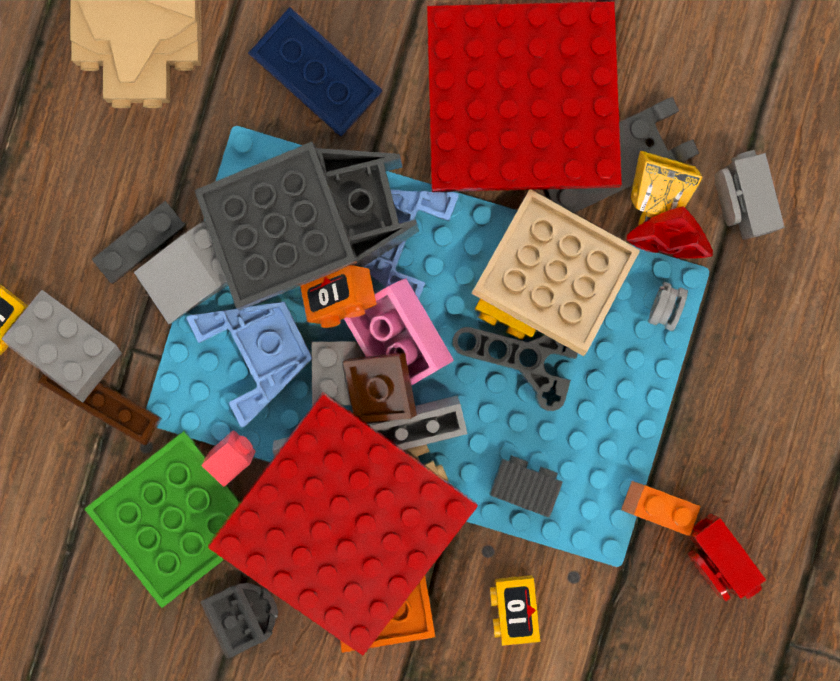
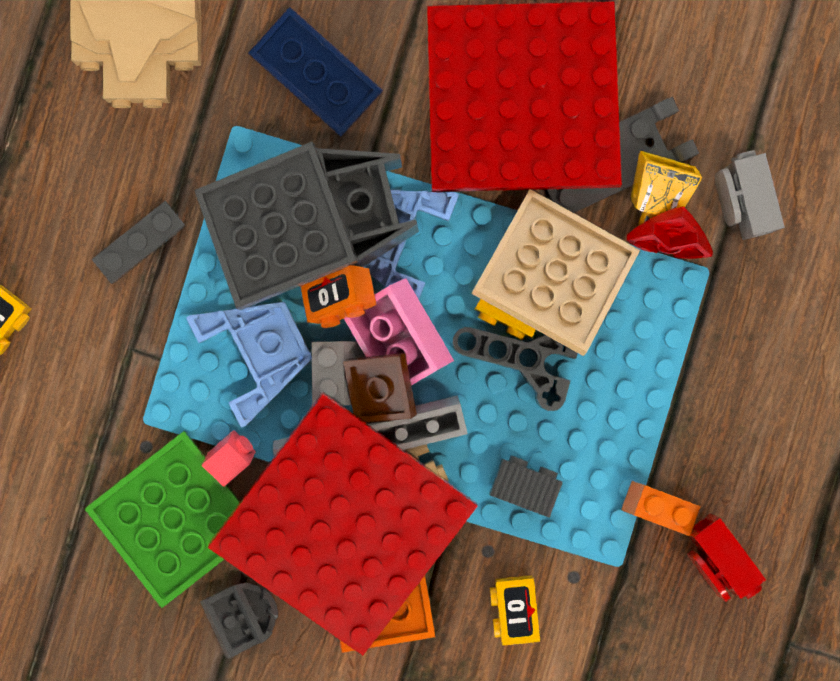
(62, 345): light grey brick -> none
(112, 409): reddish brown tile -> none
(183, 273): light grey slope -> none
(664, 305): light grey wheel -> none

